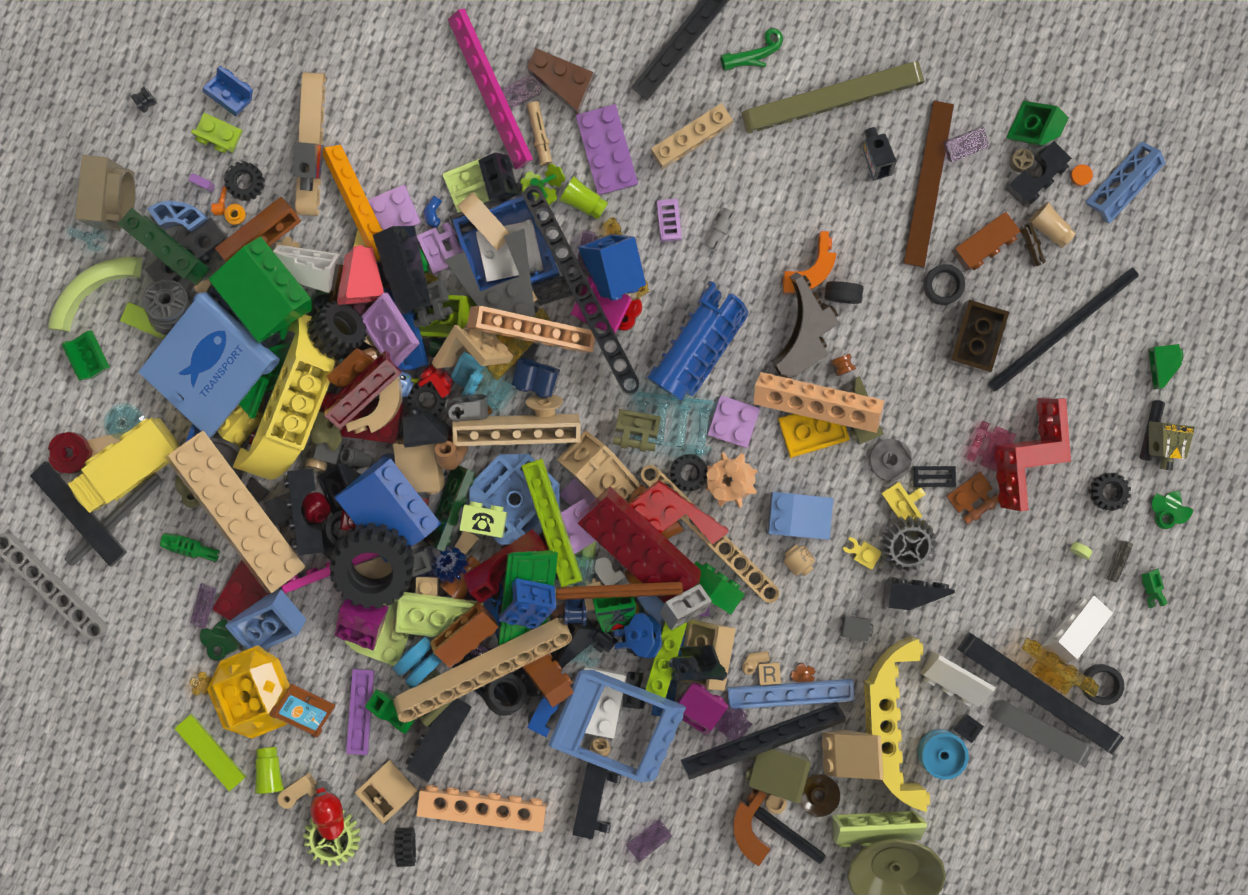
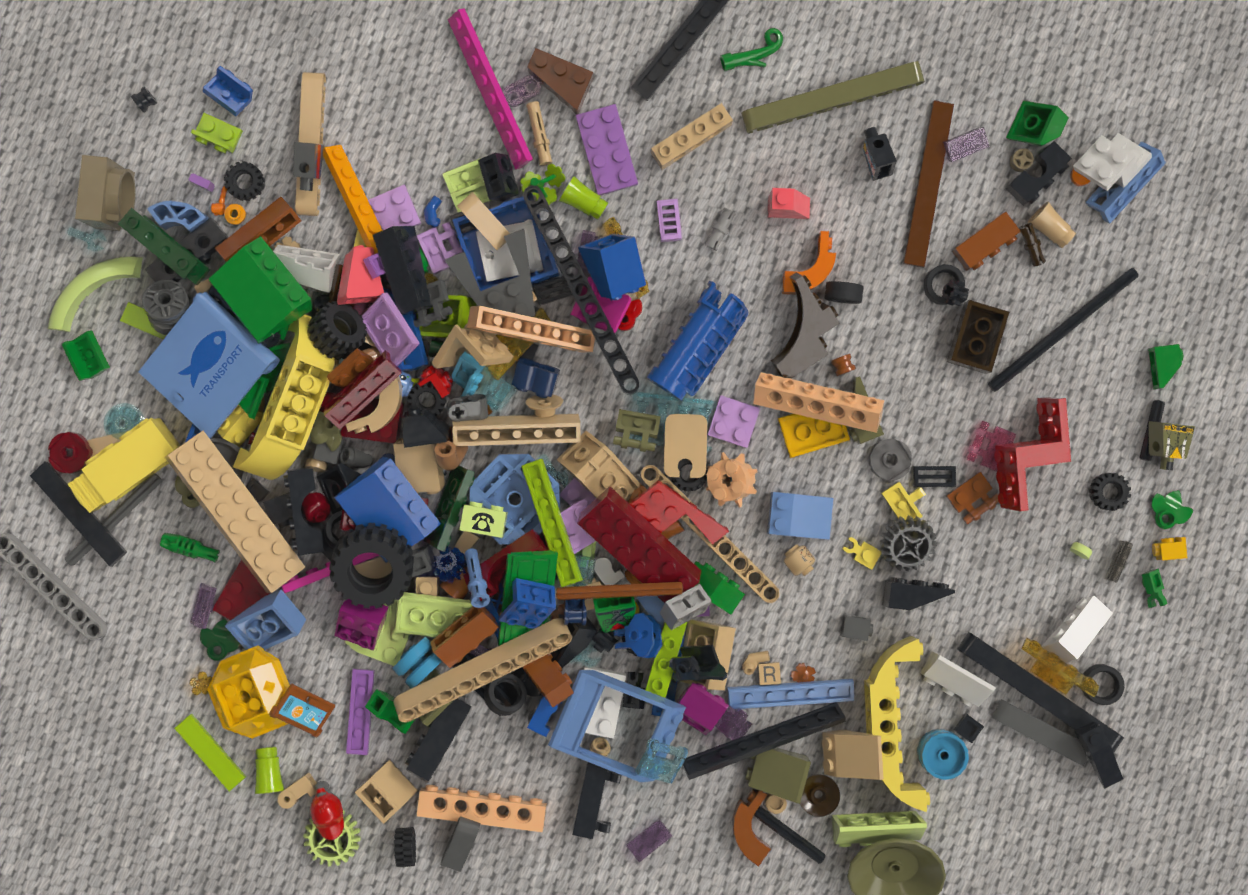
(374, 265): none -> medium lavender tile
(460, 844): none -> dark grey beam
(472, 560): none -> medium blue pin
(563, 477): none -> clear light blue bar
(660, 767): none -> clear light blue plate
(685, 440): none -> tan piece
(788, 204): none -> coral slope
(955, 292): none -> black gear
(1099, 753): none -> black slope
(1112, 161): none -> white bracket
(1170, 549): none -> yellow brick

